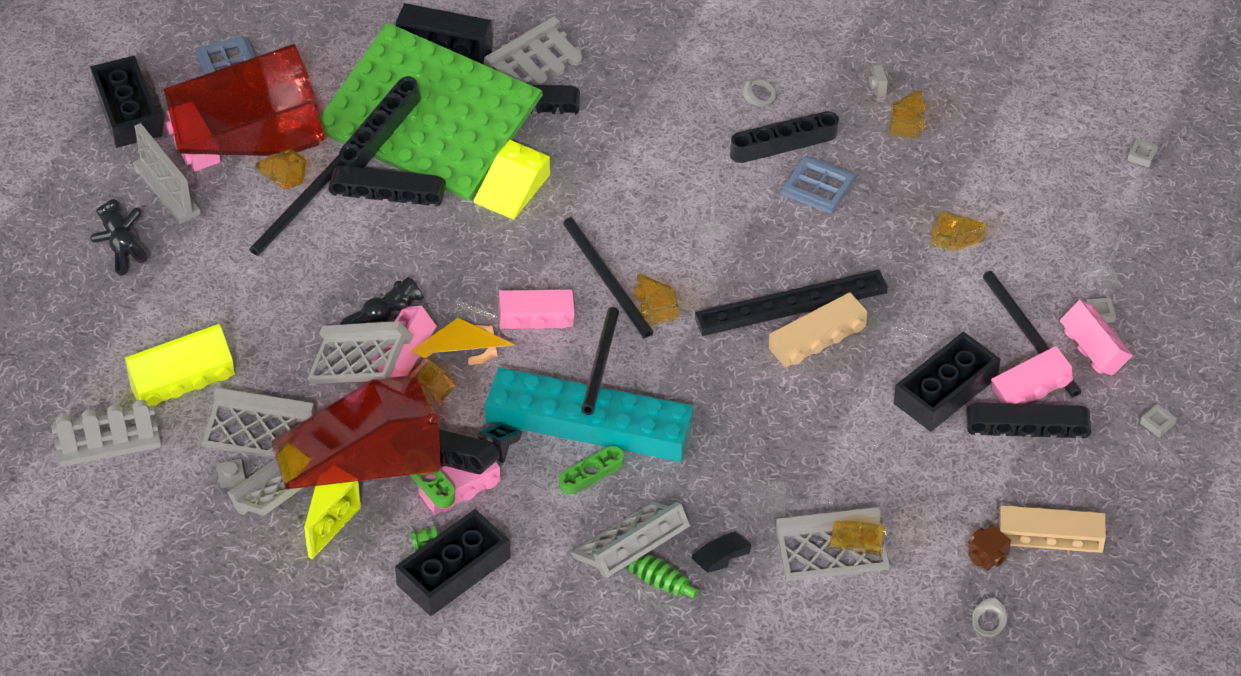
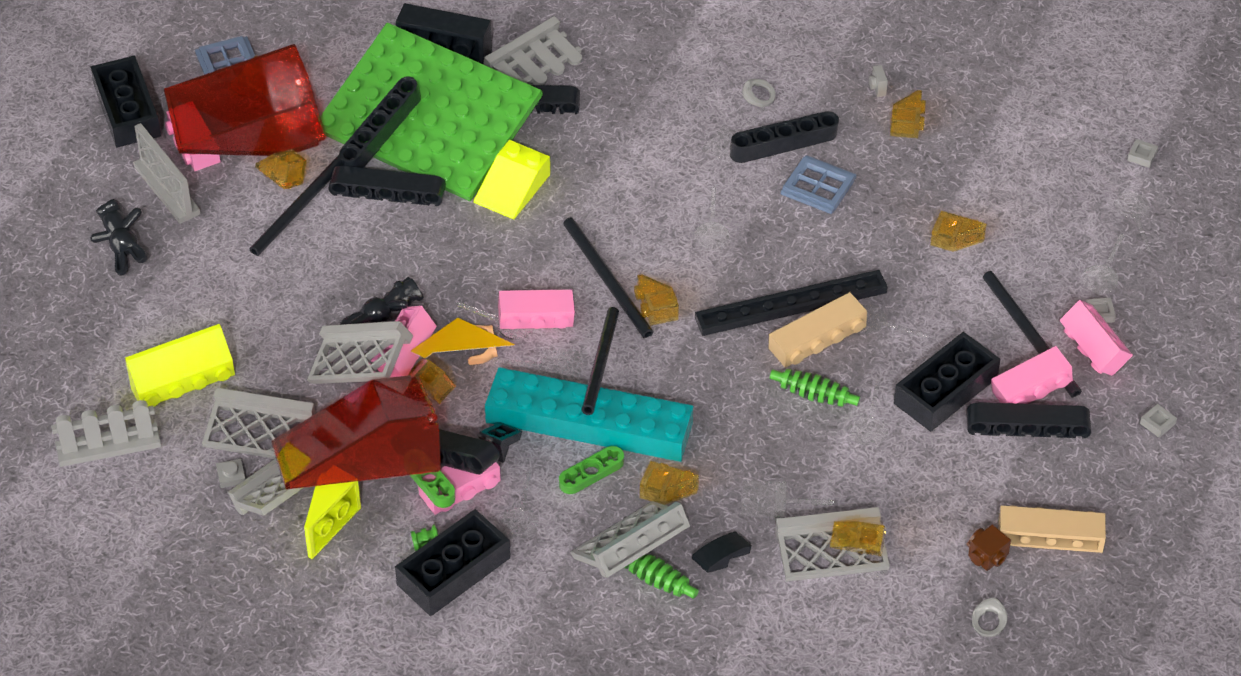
(667, 484): none -> clear yellow slope
(814, 387): none -> bright green piece

